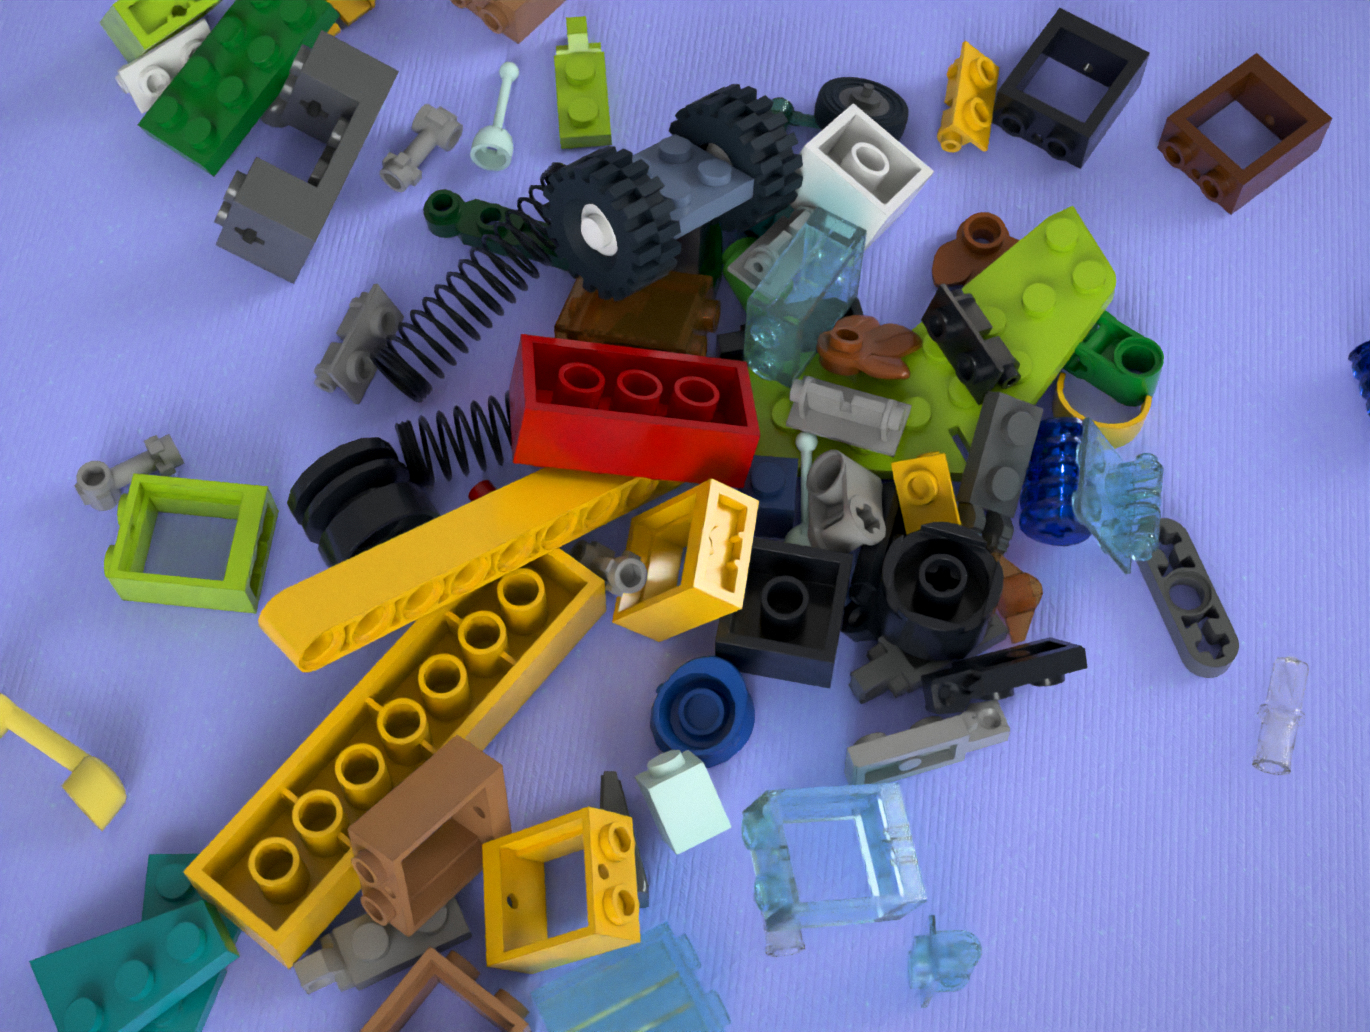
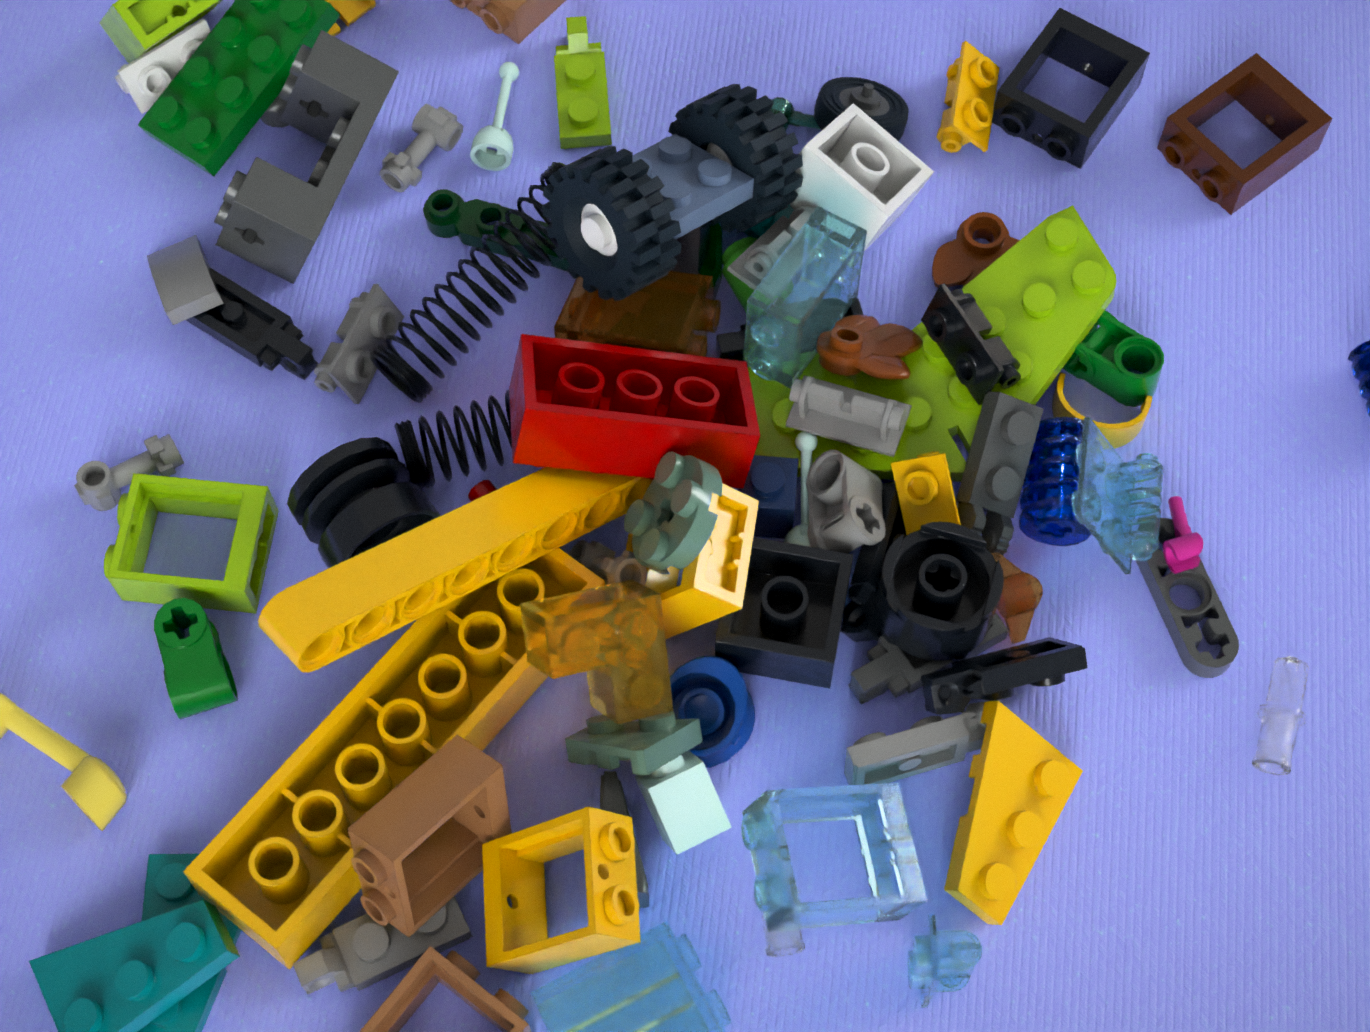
(184, 280): none -> light grey slope
(194, 666): none -> green piece
(255, 329): none -> black hinge
(611, 635): none -> clear yellow brick
(644, 742): none -> sand green wing
(674, 515): none -> sand green plate
(1010, 813): none -> yellow wing
(1184, 550): none -> dark pink hand

